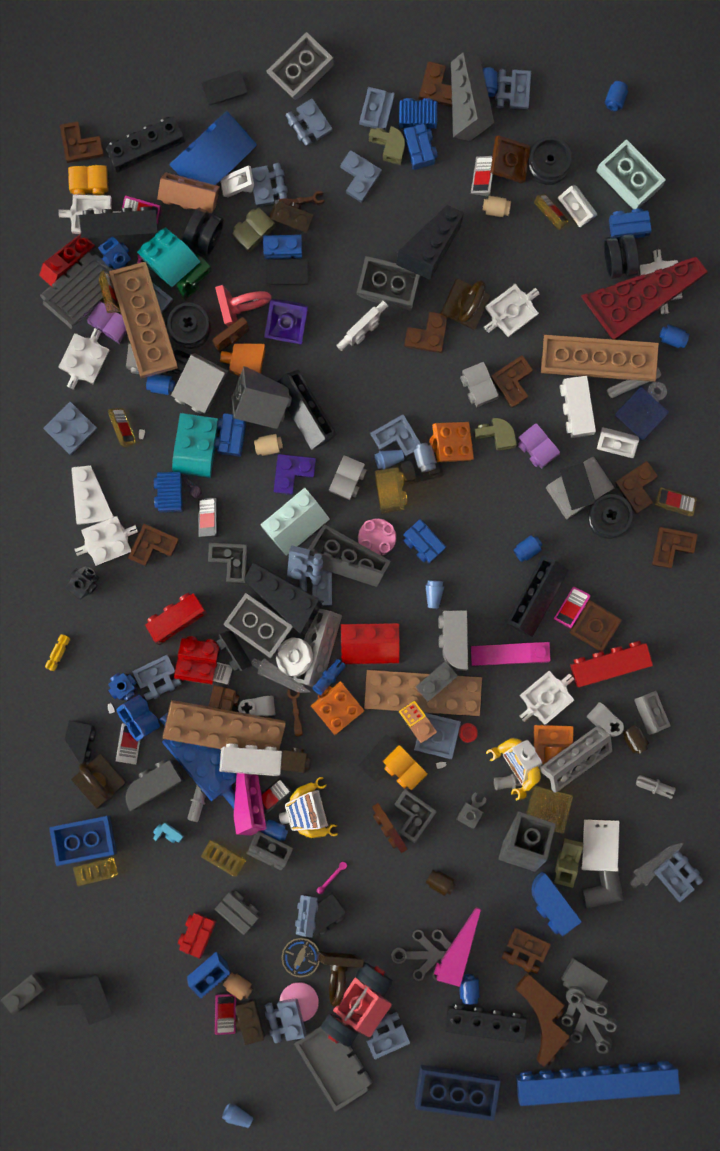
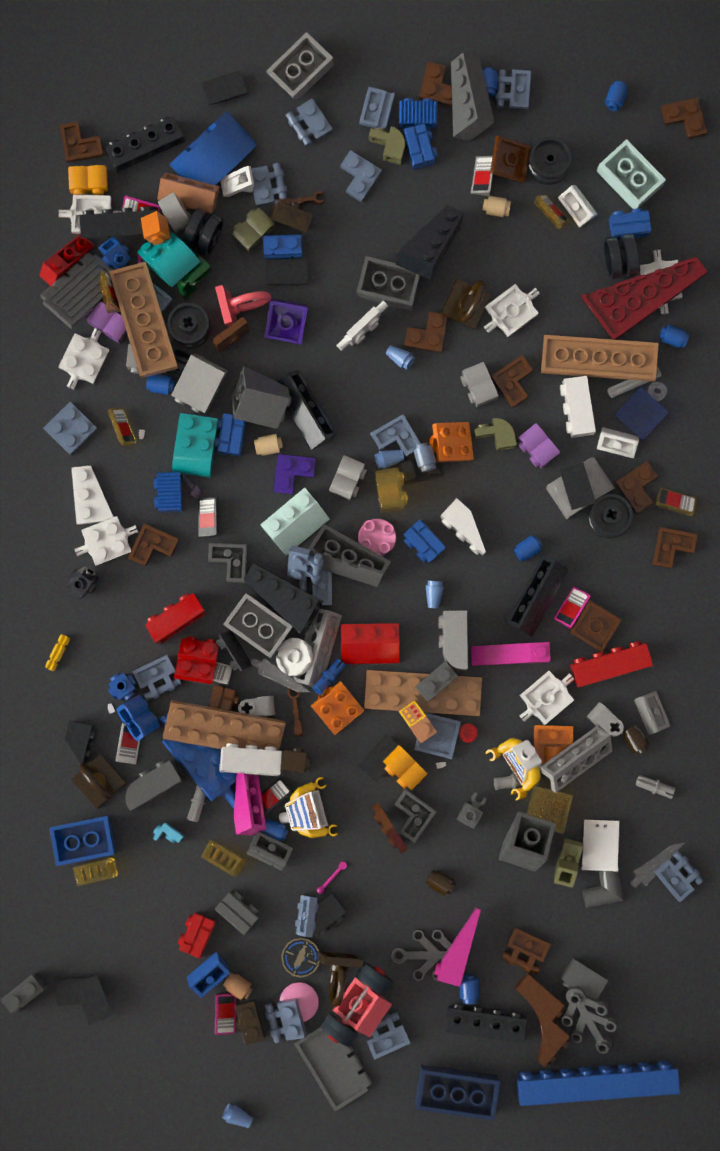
(155, 228): none -> orange brick
(175, 212): none -> light grey brick
(244, 355): orange torso -> none
(401, 357): none -> medium blue cone
(462, 521): none -> white slope
(553, 905): blue brick -> none
(687, 112): none -> reddish brown plate

